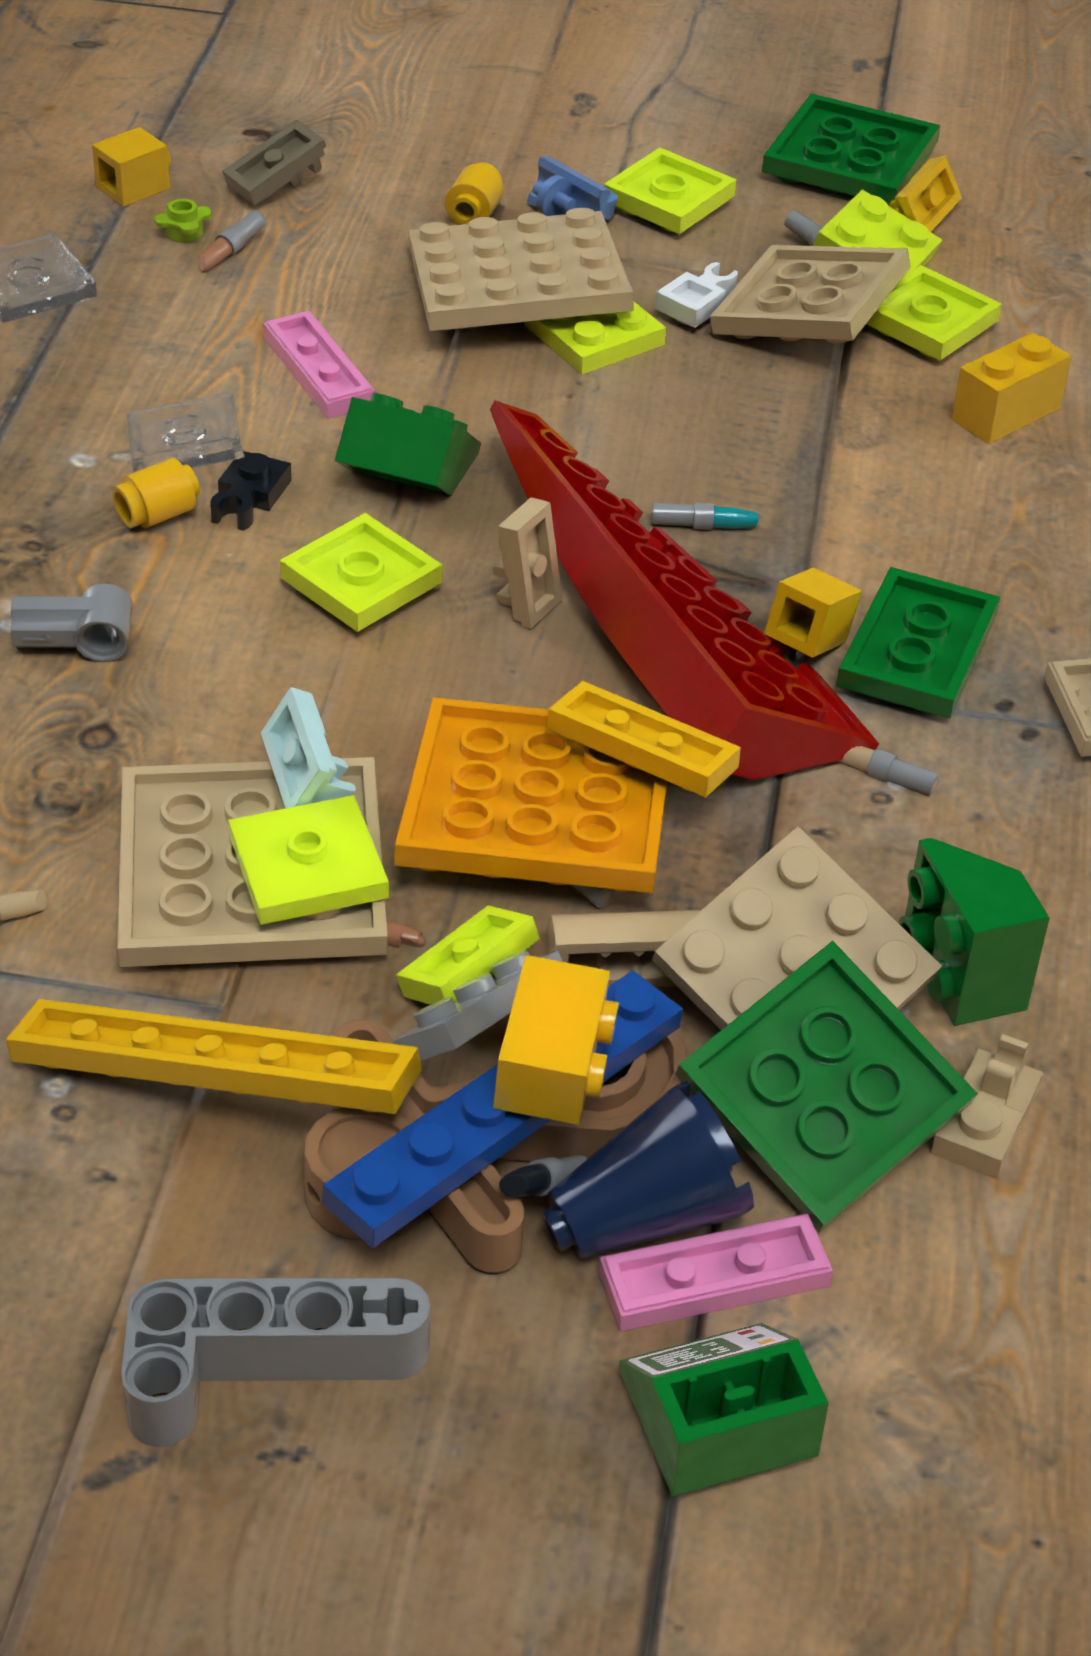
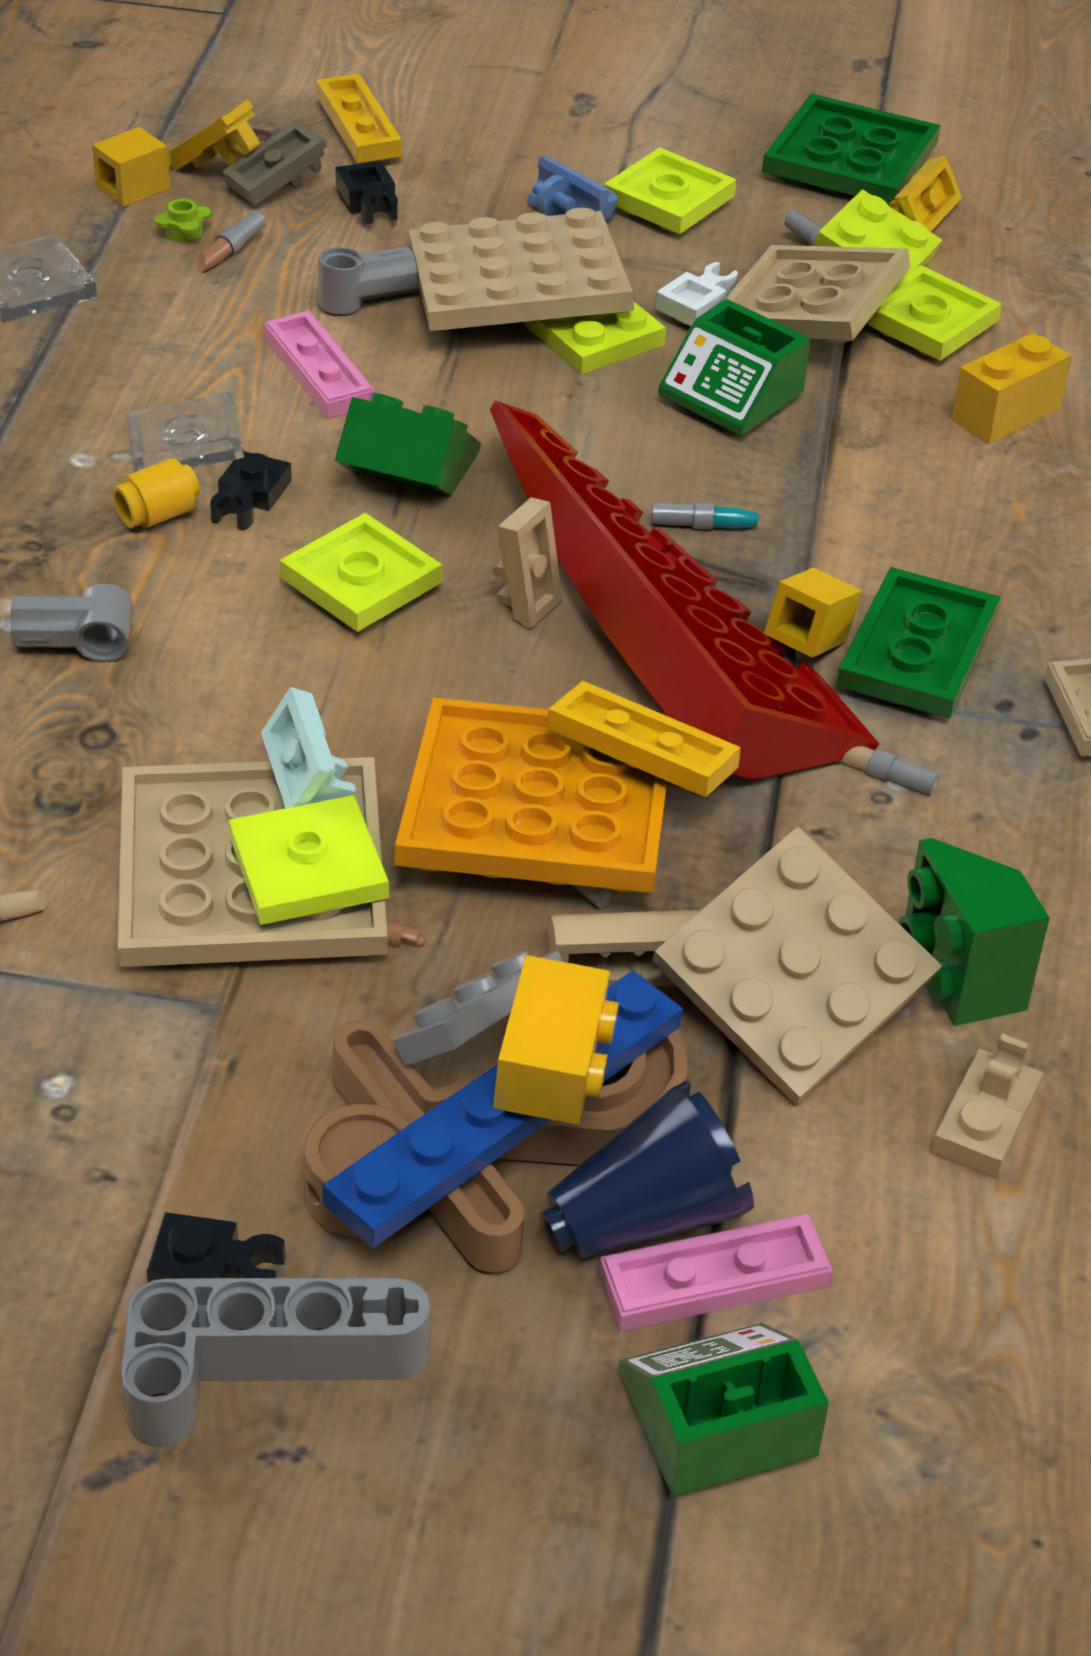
(210, 1249): none -> black plate
(216, 1055): yellow plate -> none
(218, 137): none -> yellow plate
(352, 277): none -> light grey piece
(359, 118): none -> yellow plate
(369, 188): none -> black plate
(467, 954): neon yellow plate -> none
(474, 193): yellow brick -> none
(539, 1176): black piece -> none
(736, 367): none -> slope
(826, 1085): green plate -> none

